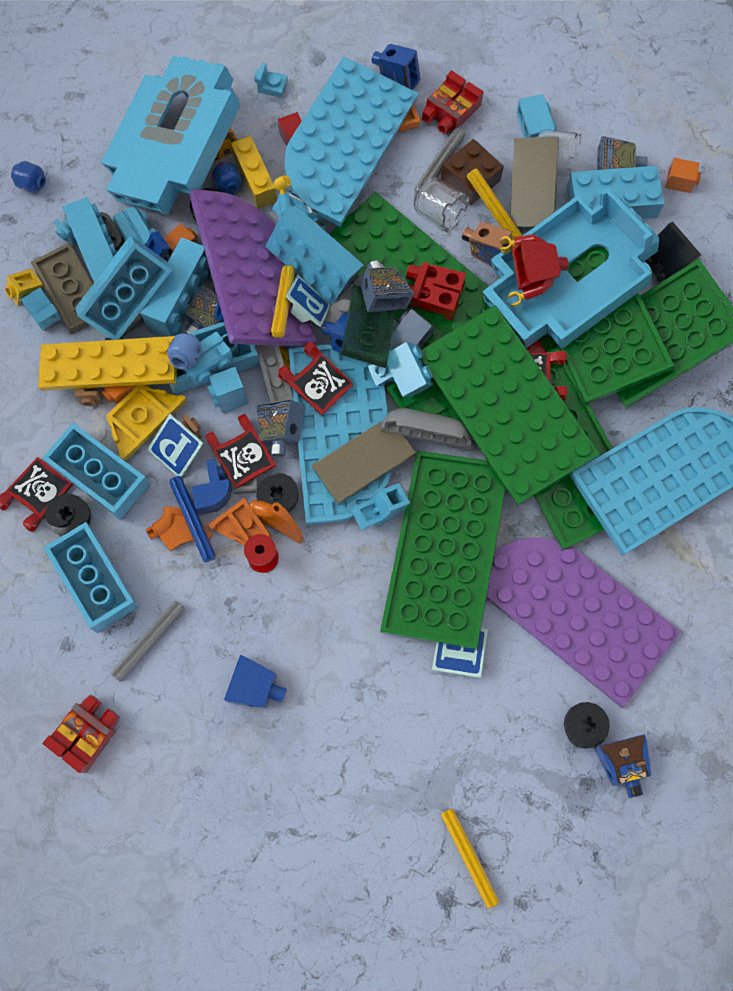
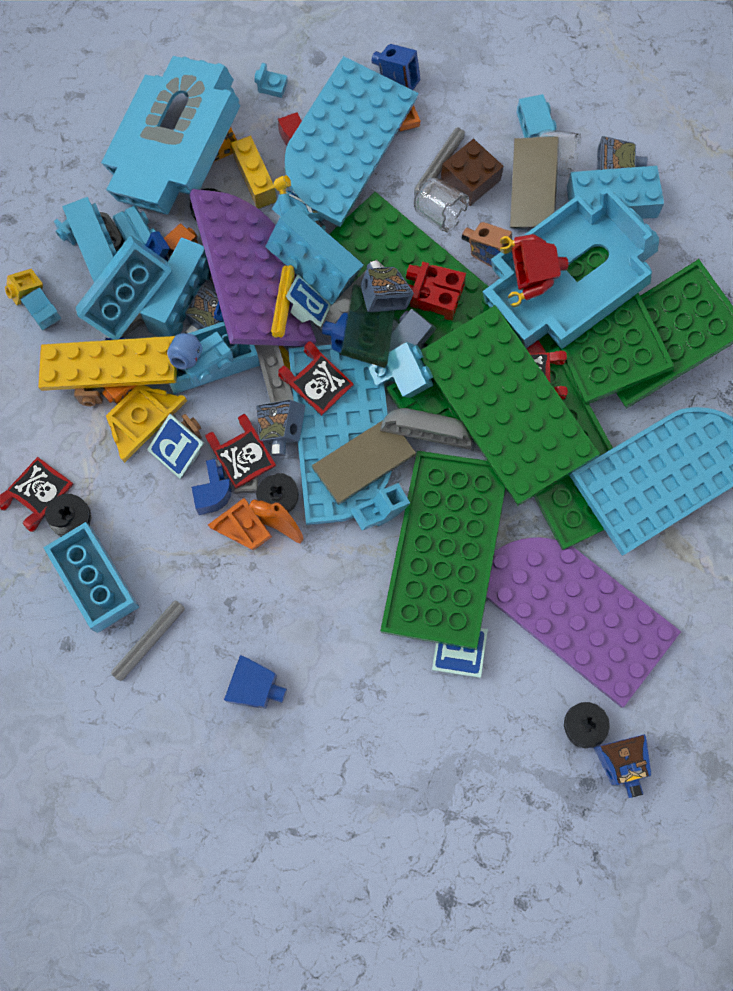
(28, 176): blue head -> none
(64, 282): dark tan tile -> none
(82, 734): red hips -> none
(96, 471): medium azure brick -> none
(173, 529): orange arm -> none
(192, 519): blue axle -> none
(227, 178): blue head -> none
(227, 390): medium azure brick -> none
(261, 553): red piece -> none
(452, 103): red hips -> none
(470, 858): yellow axle -> none
(492, 202): yellow axle -> none
(673, 253): black slope -> none
(682, 175): orange brick -> none

